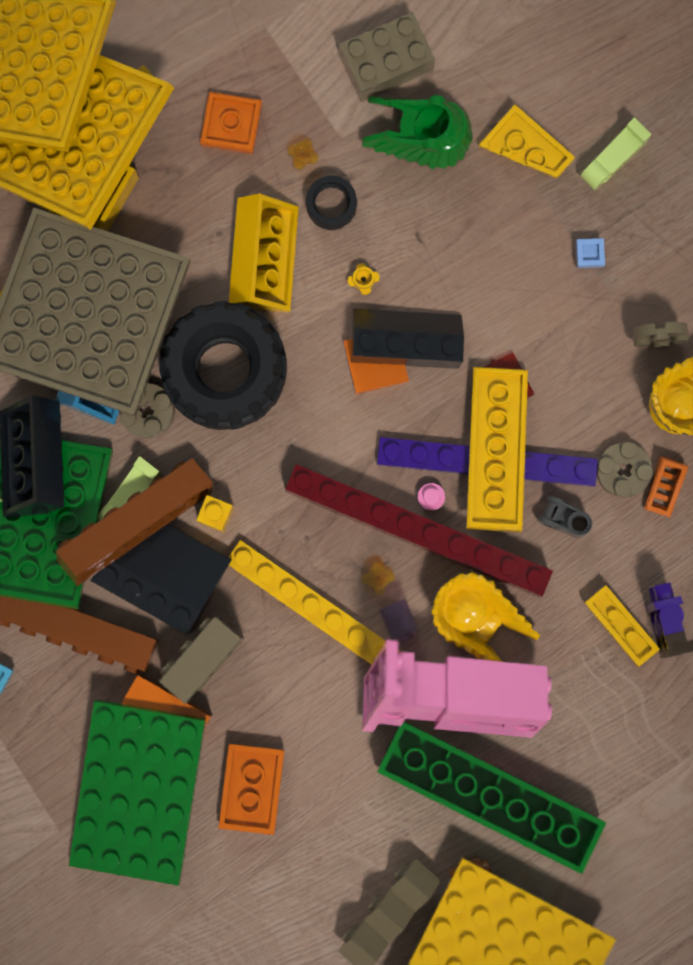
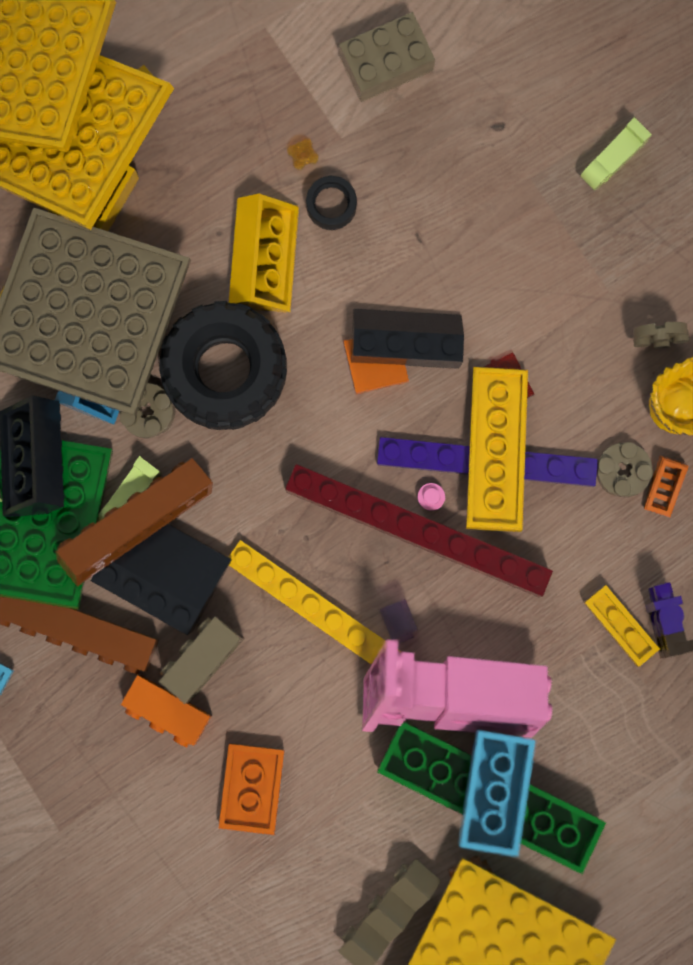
(137, 792): green plate -> none
(215, 514): yellow brick -> none
(231, 122): orange tile -> none
(363, 271): yellow plate -> none
(378, 570): clear yellow plate -> none
(429, 132): green piece -> none
(471, 611): yellow piece -> none
(496, 793): none -> medium azure brick
(528, 144): yellow wing -> none
(563, 517): dark grey piece -> none
(590, 253): light blue plate -> none

